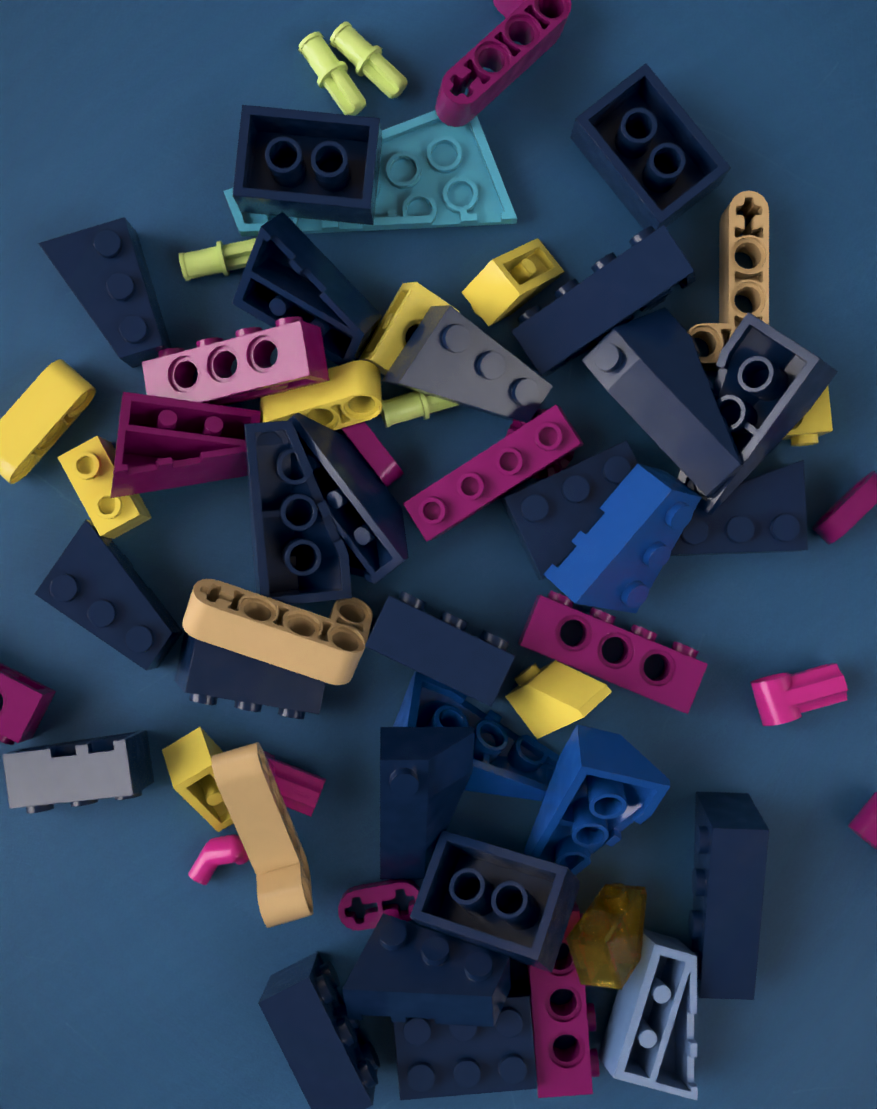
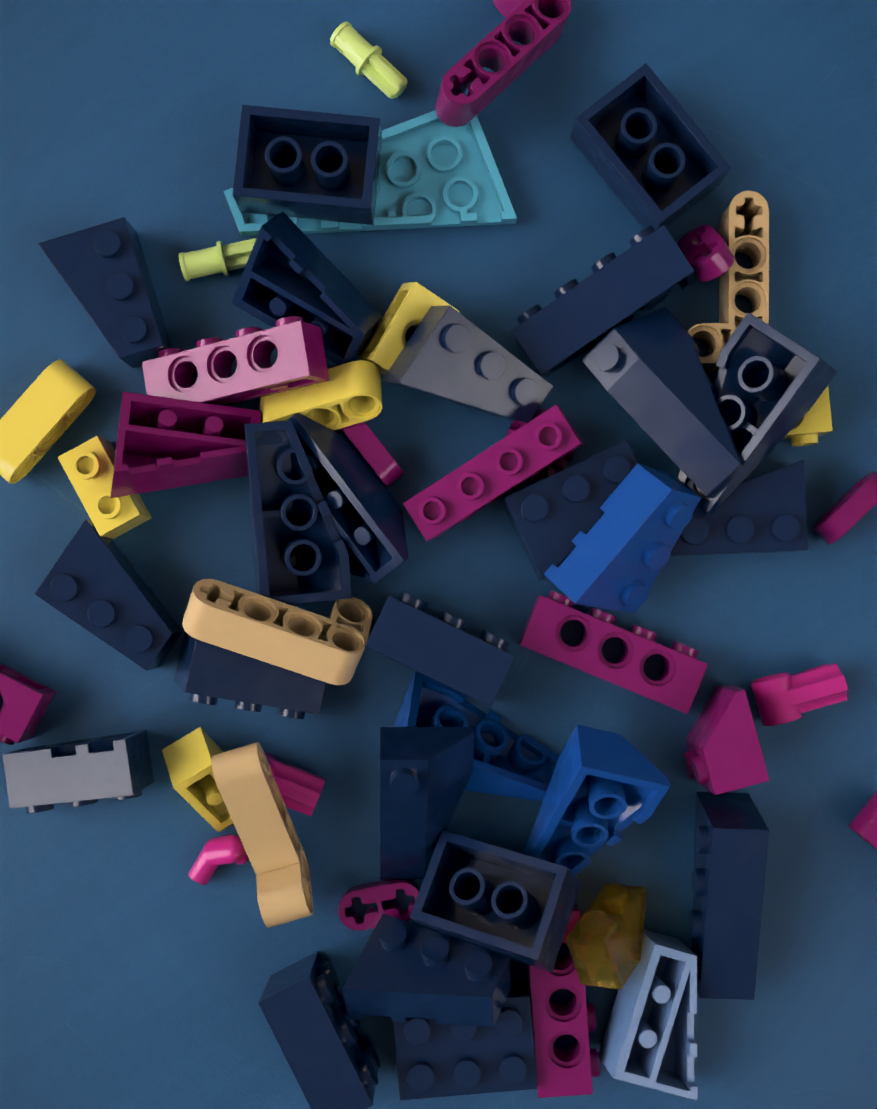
(332, 74): yellowish green axle -> none
(411, 406): yellowish green axle -> none
(511, 281): light yellow slope -> none
(554, 697): light yellow slope -> none
(706, 252): none -> magenta beam
(725, 744): none -> magenta slope

